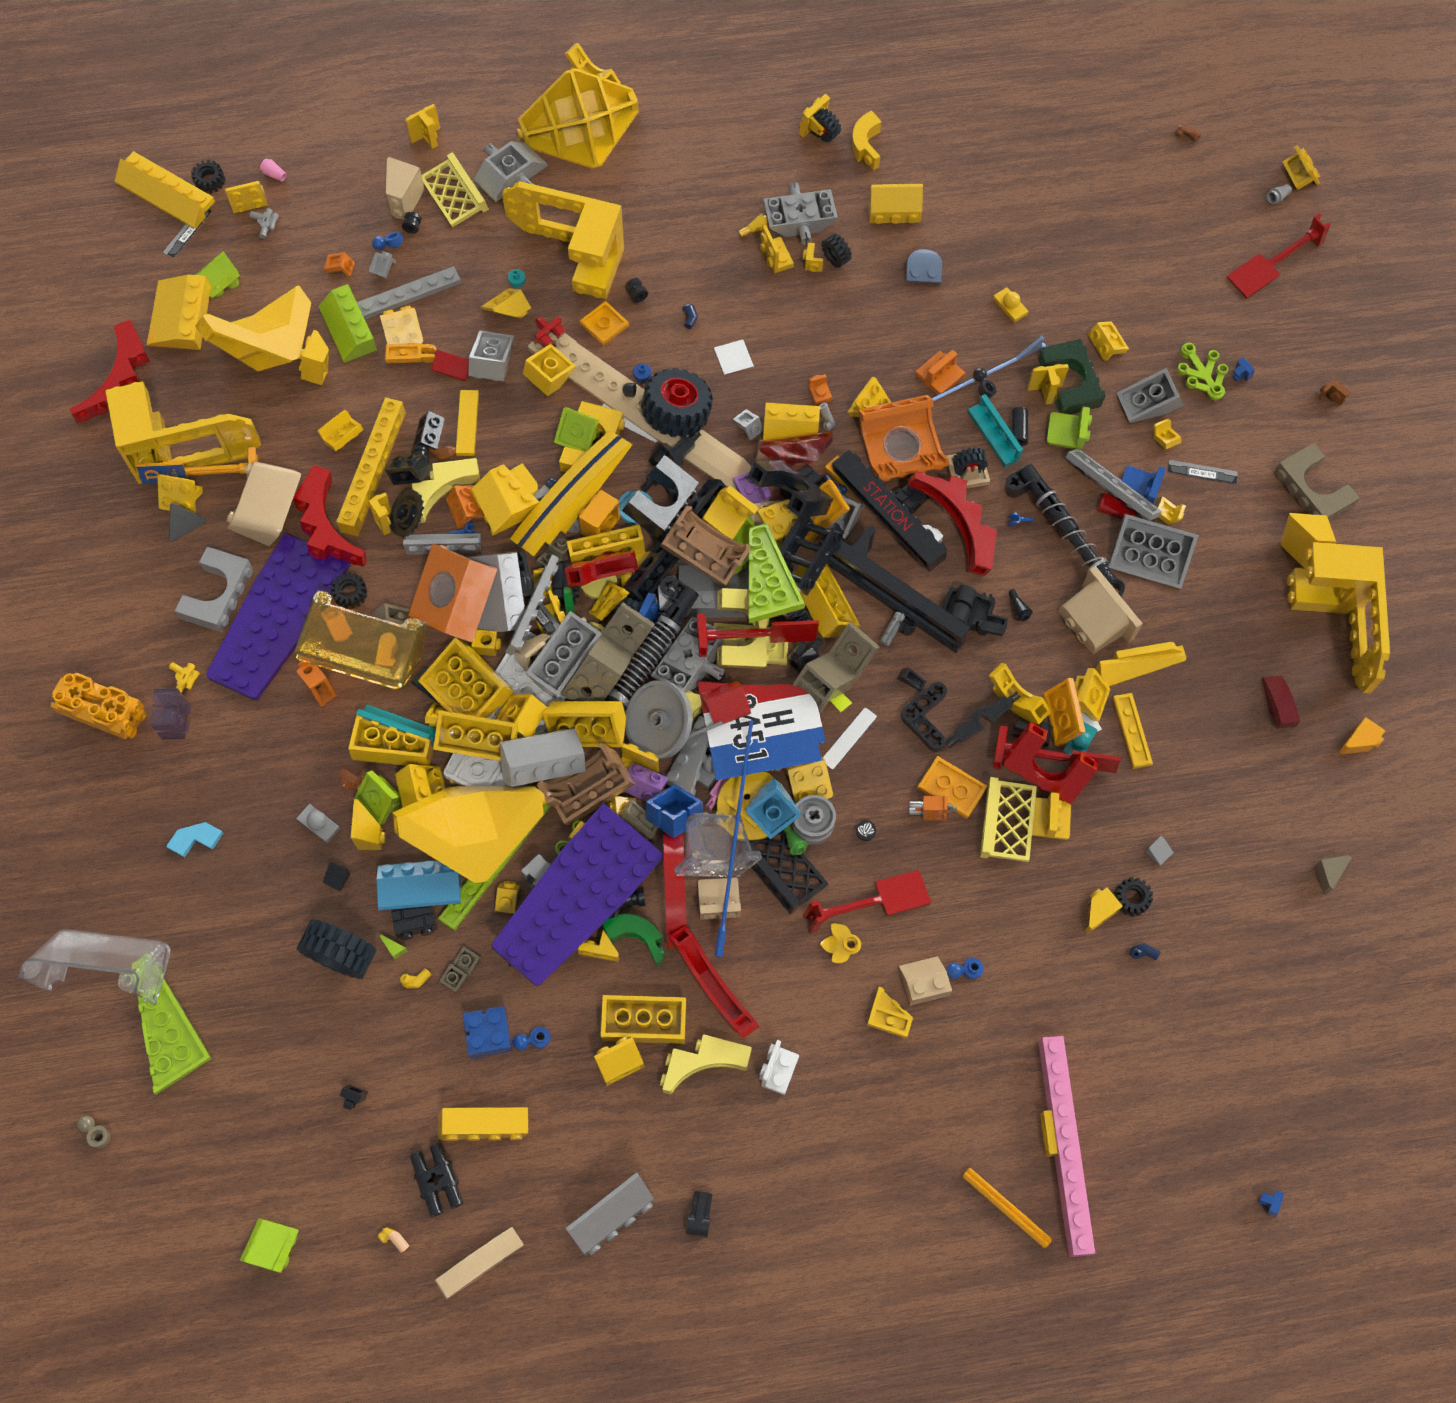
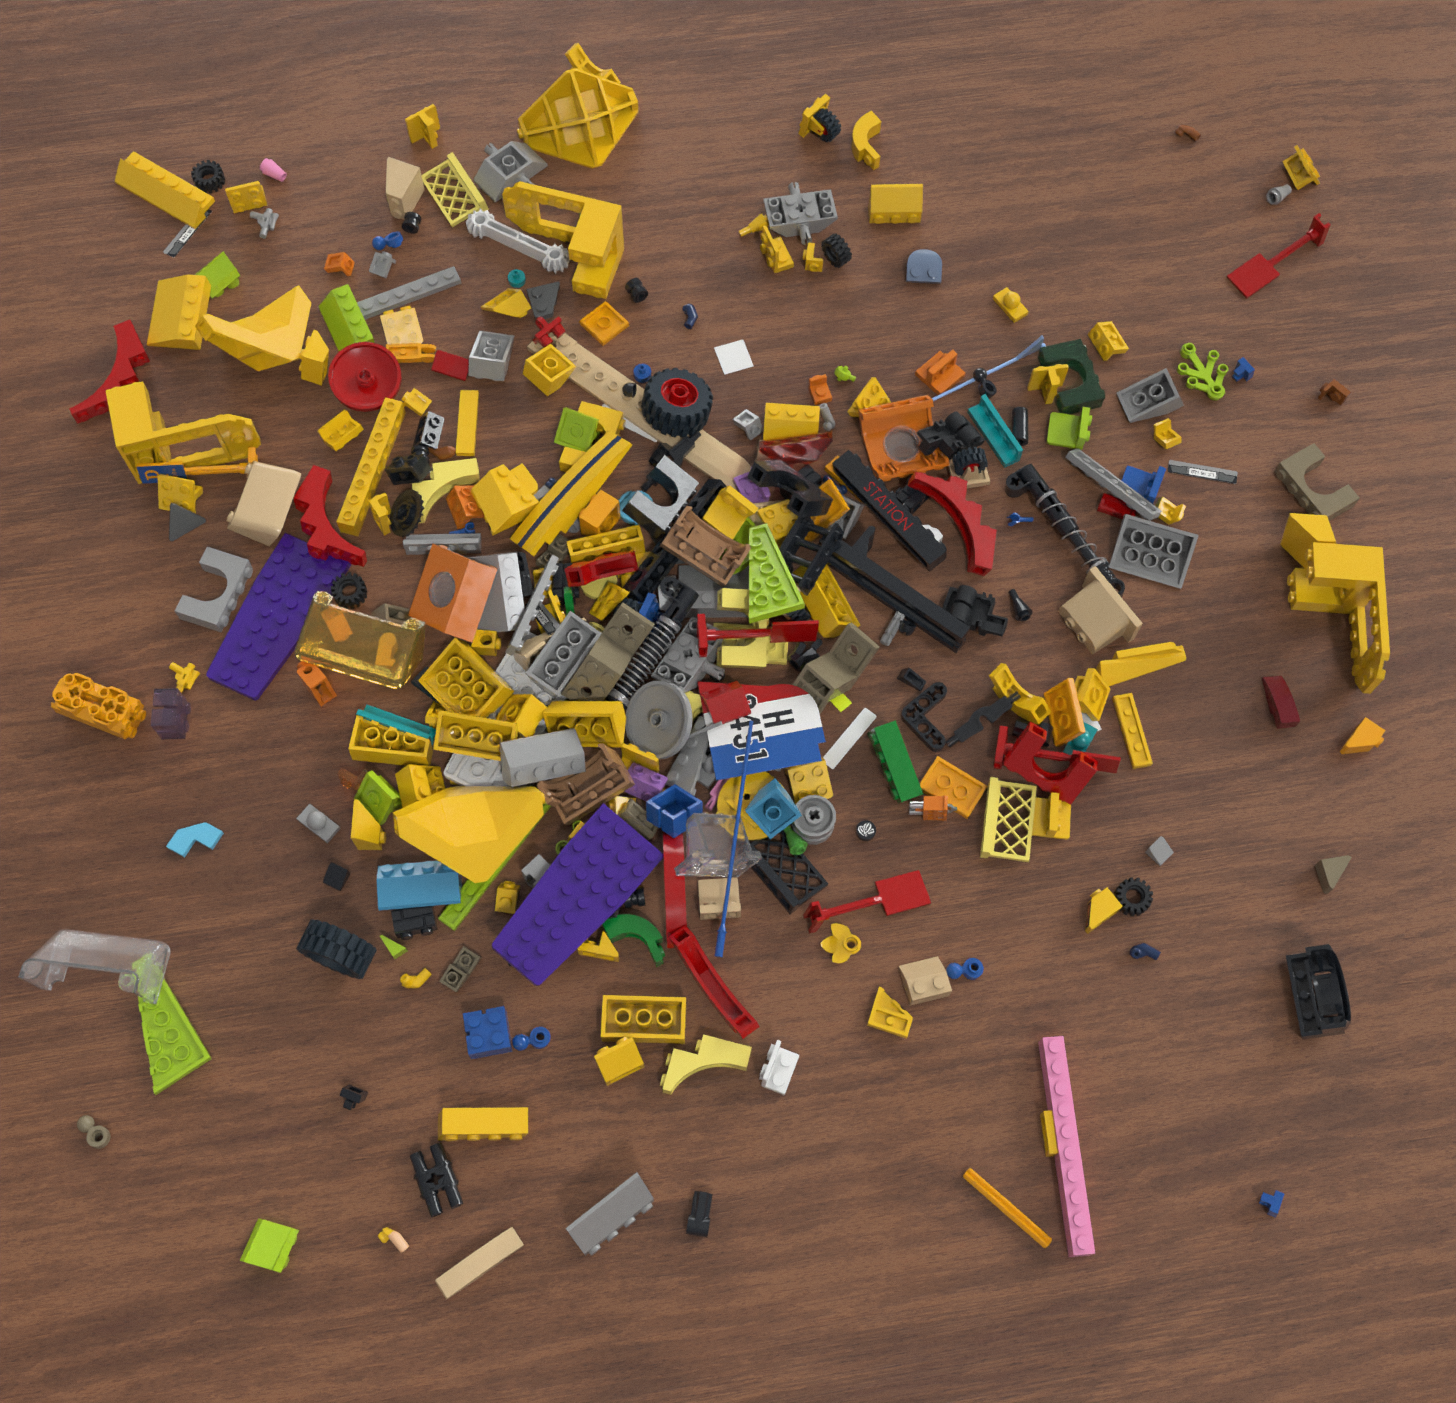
(364, 376): none -> red dish
(416, 401): none -> yellow bracket
(483, 224): none -> white arm
(543, 299): none -> dark grey wing
(844, 374): none -> lime piece
(895, 762): none -> green wedge
(950, 436): none -> black plate
(1329, 989): none -> black piece

